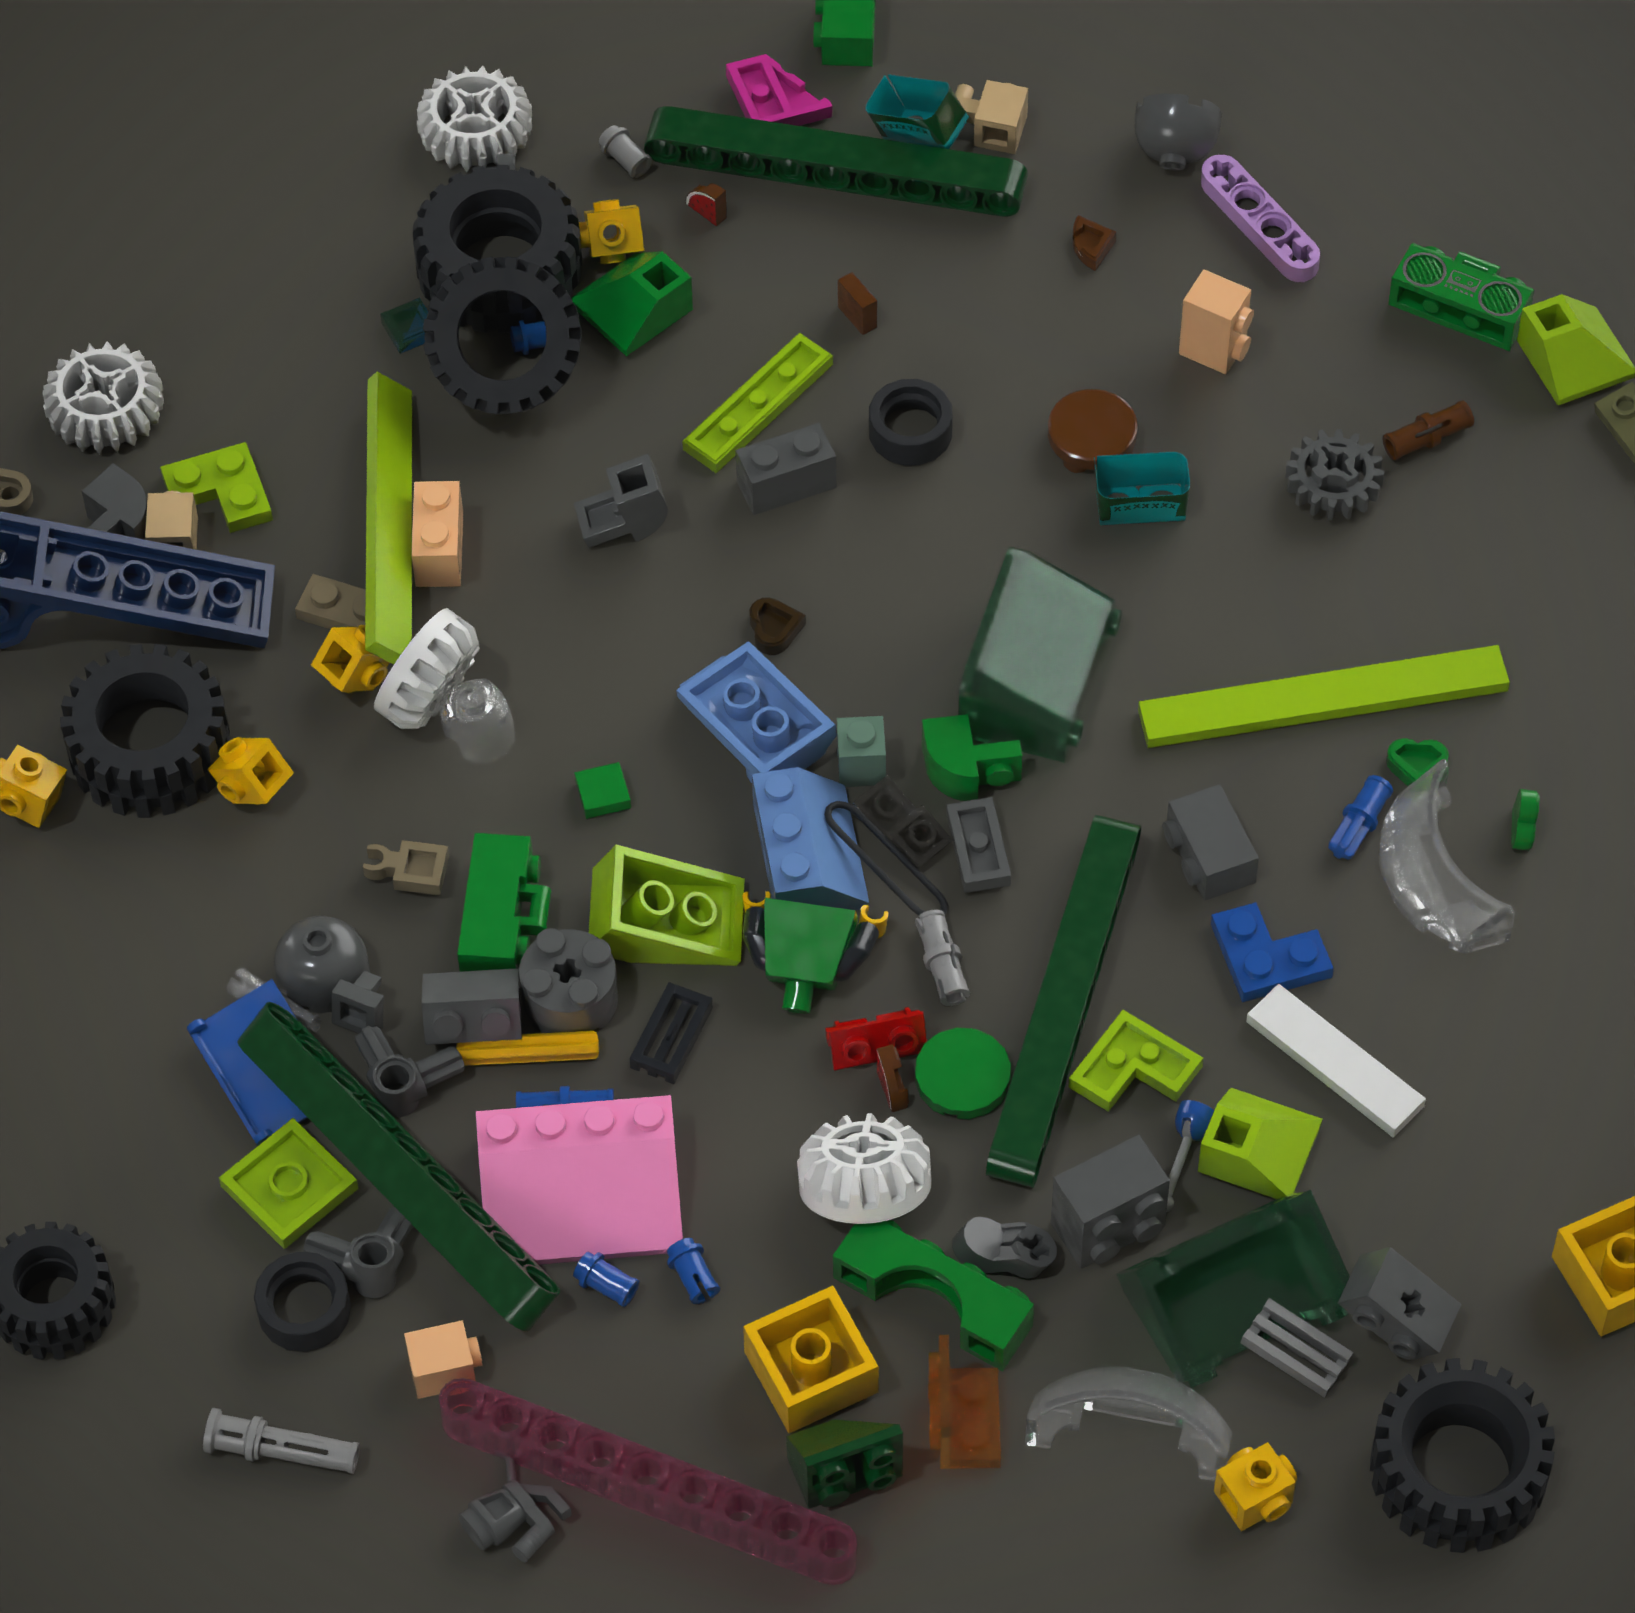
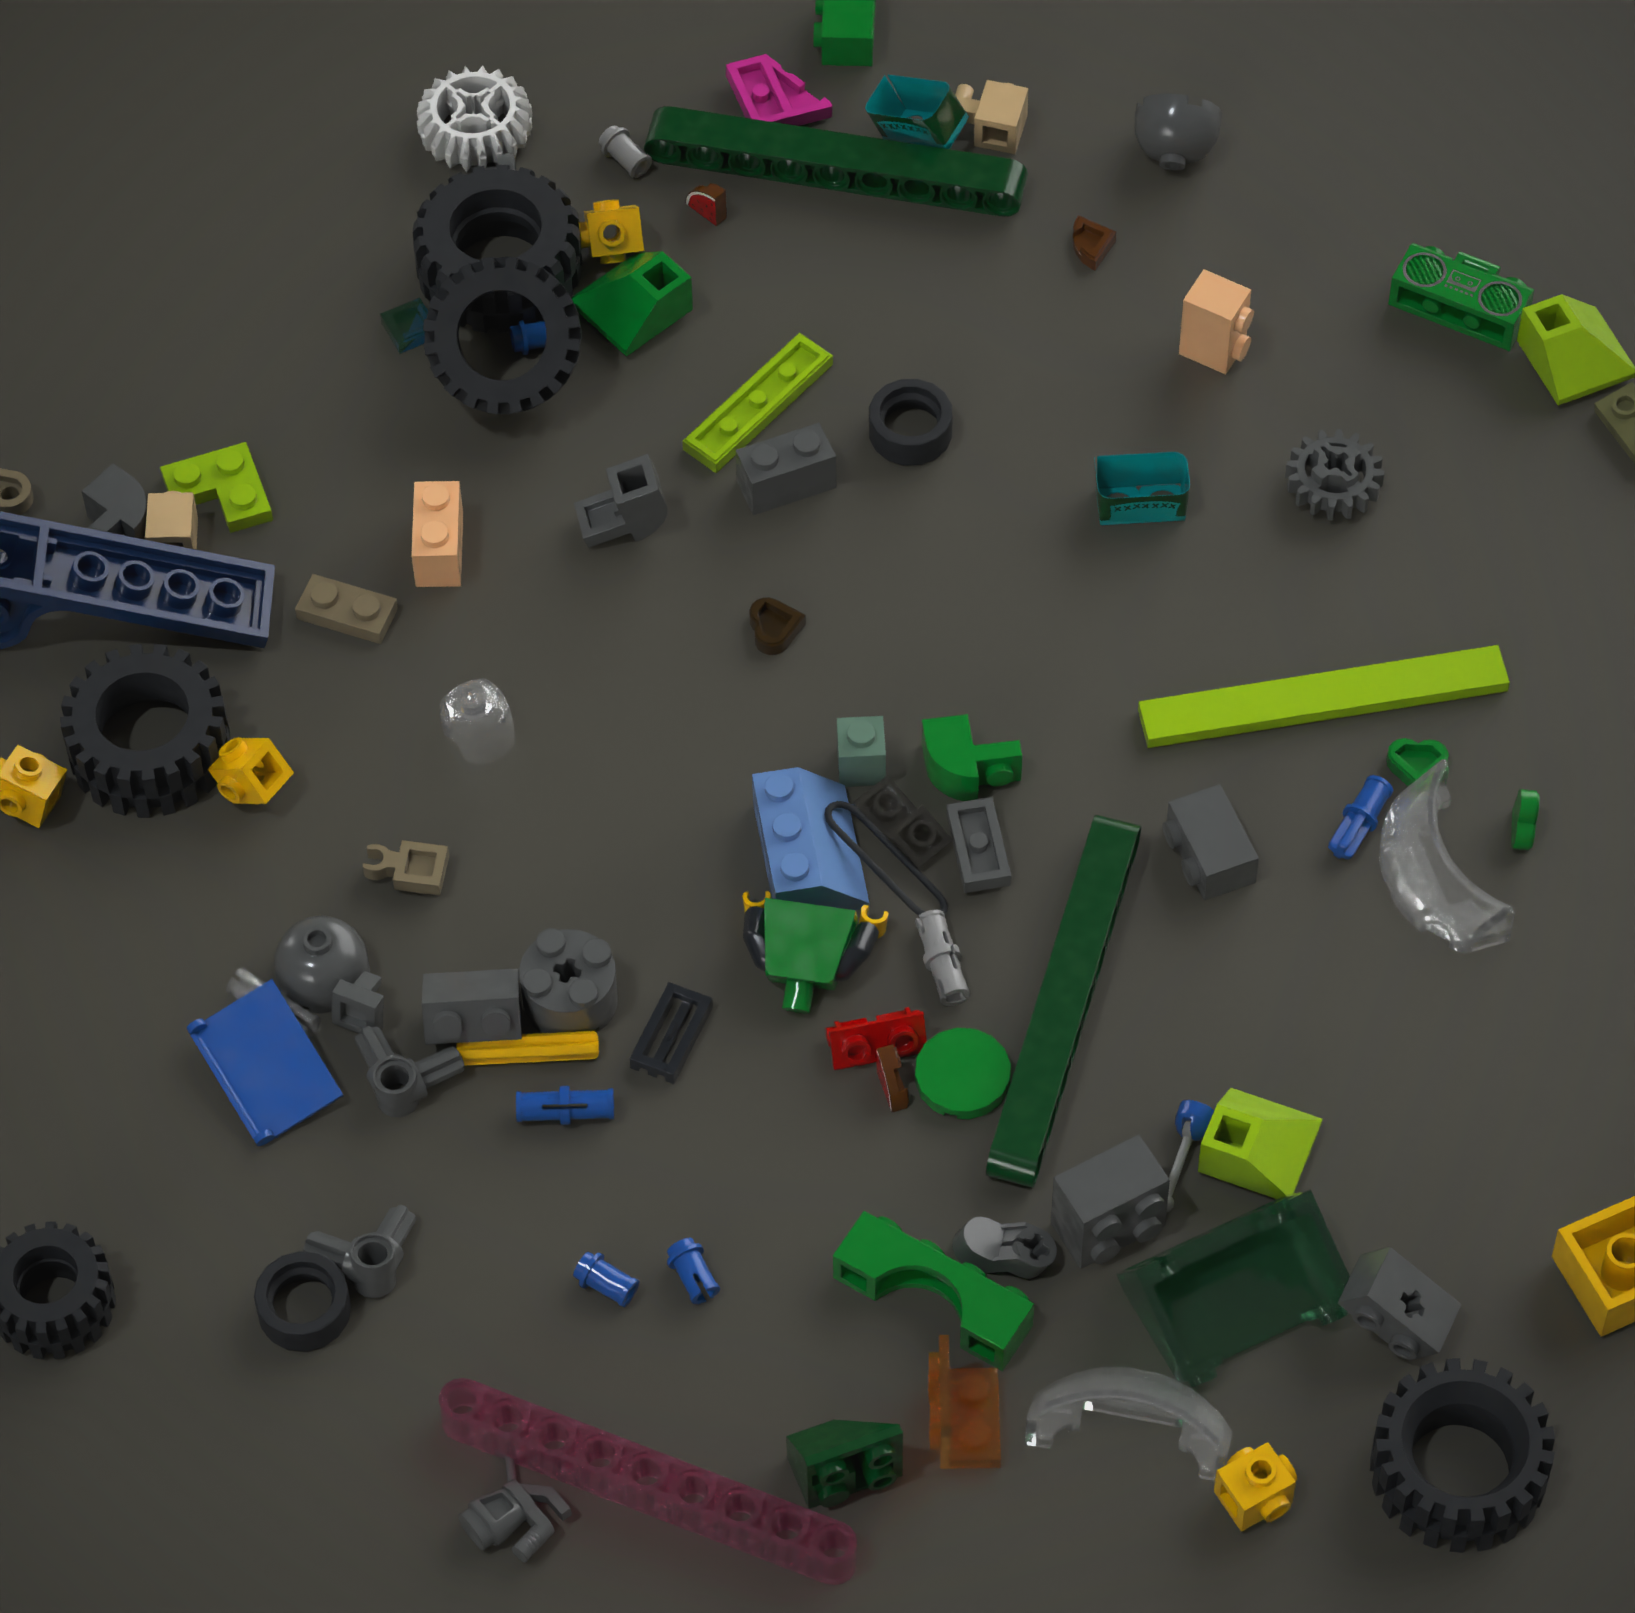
(93, 394): white gear -> none
(288, 1183): lime plate -> none
(340, 1456): light grey pin -> none
(347, 663): yellow brick -> none
(388, 518): lime tile -> none
(398, 1166): dark green beam -> none
(427, 670): white gear -> none
(440, 1356): light nougat brick -> none
(493, 902): green piece -> none
(582, 1177): bright pink slope -> none
(602, 790): green tile -> none
(665, 910): lime slope -> none
(757, 712): medium blue slope -> none
(811, 1359): yellow brick -> none
(857, 303): reddish brown tile -> none
(864, 1170): white gear -> none
(1034, 656): clear green windscreen -> none
(1091, 426): reddish brown tile -> none
(1131, 1051): lime plate -> none
(1262, 964): blue plate -> none
(1264, 215): lavender beam -> none
(1306, 1332): light grey tile -> none
(1336, 1060): white tile -> none
(1403, 440): reddish brown pin -> none

